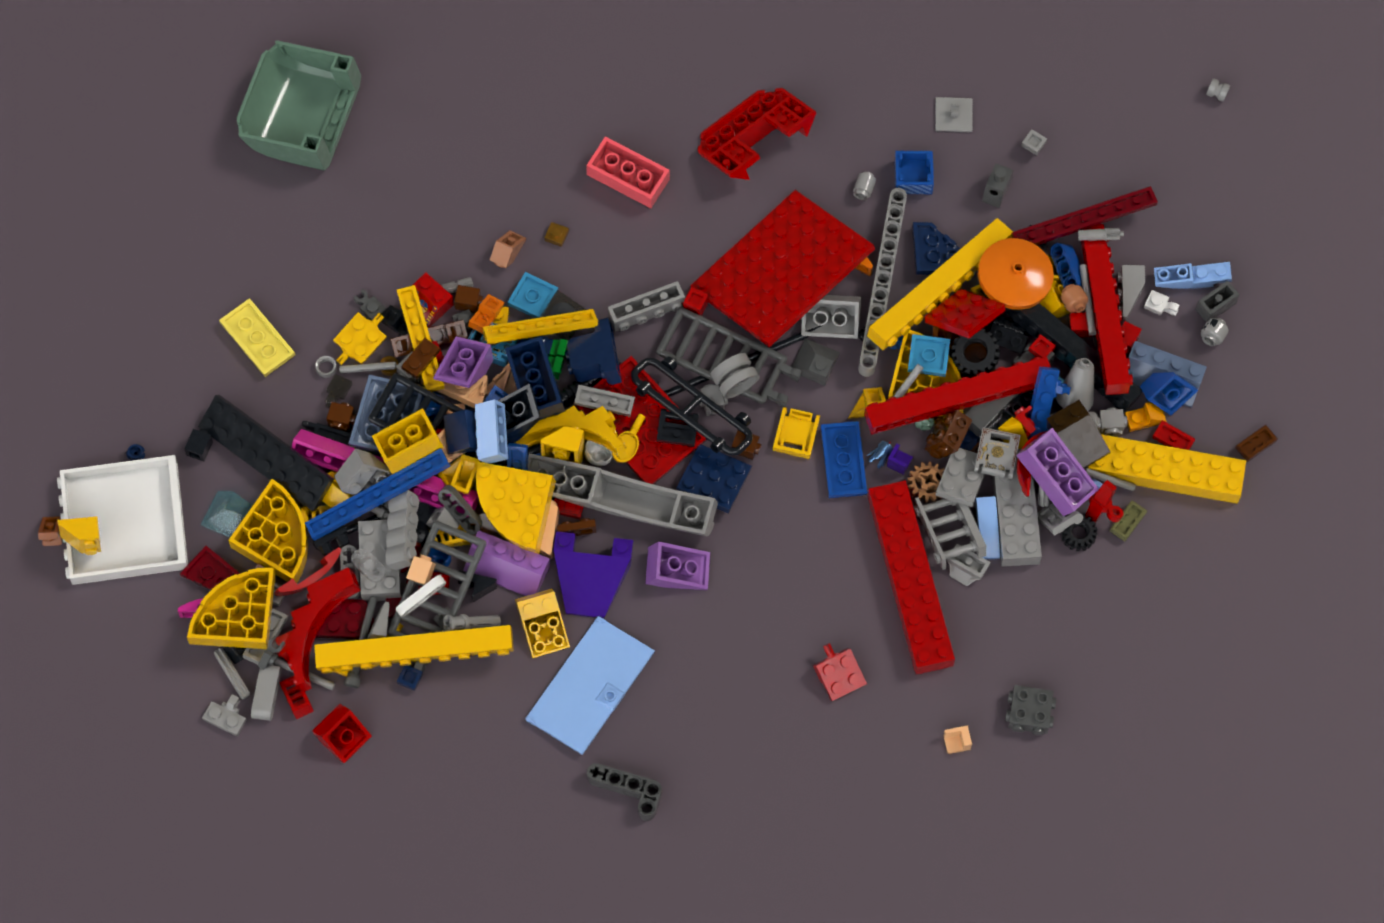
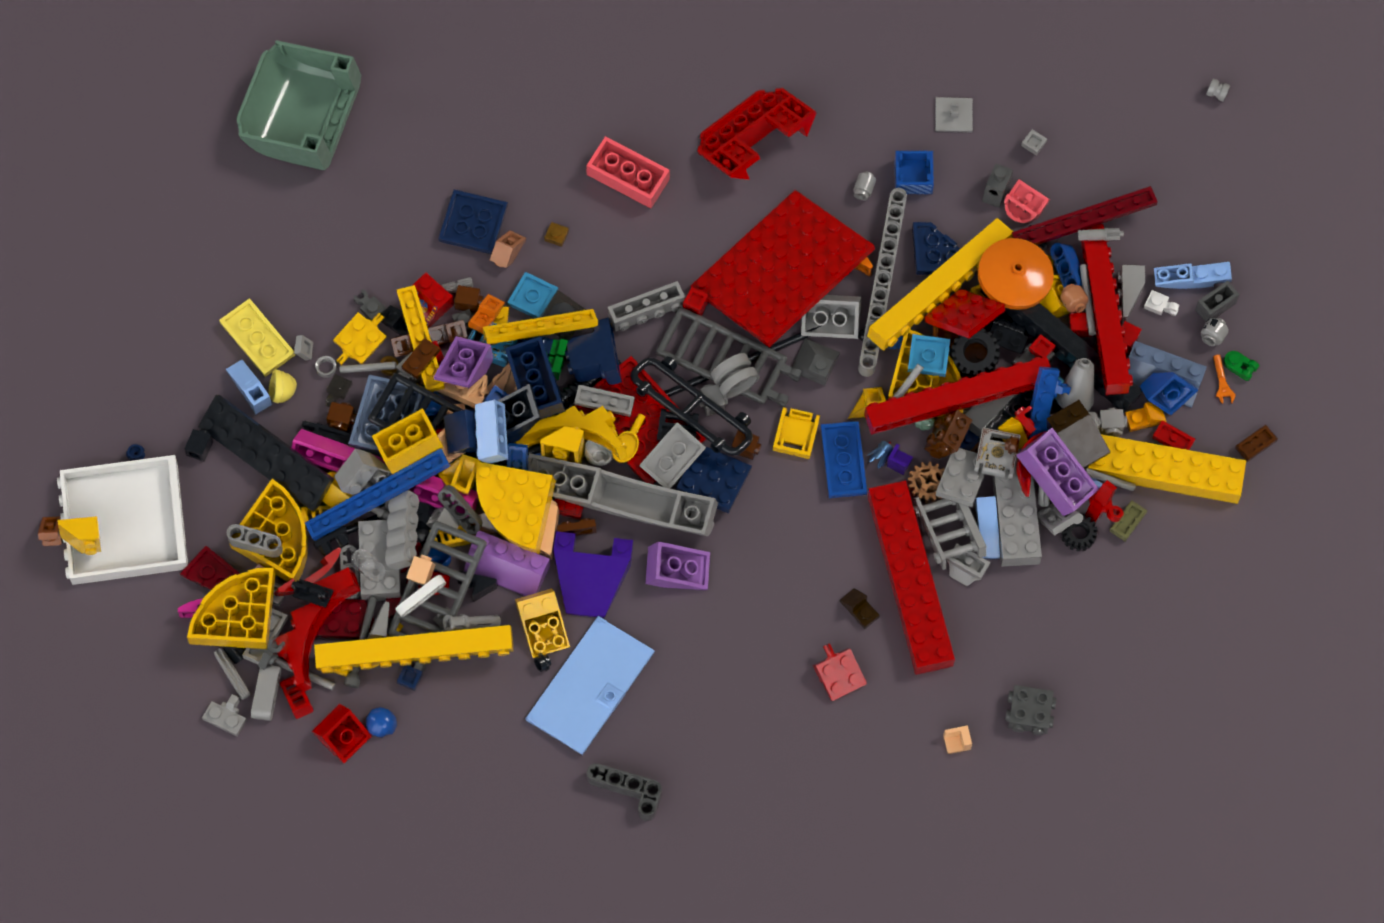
(226, 512): clear light blue slope -> none
(249, 386): none -> light blue slope
(260, 547): none -> light grey beam
(281, 386): none -> light yellow hat
(303, 347): none -> light grey plate
(311, 592): none -> black hinge
(381, 722): none -> blue hair
(473, 221): none -> dark blue plate
(542, 662): none -> black plate
(672, 456): none -> light grey plate
(859, 608): none -> dark brown slope
(1012, 445): none -> reddish brown plate
(1024, 203): none -> coral slope
(1224, 389): none -> orange piece
(1234, 360): none -> green plate

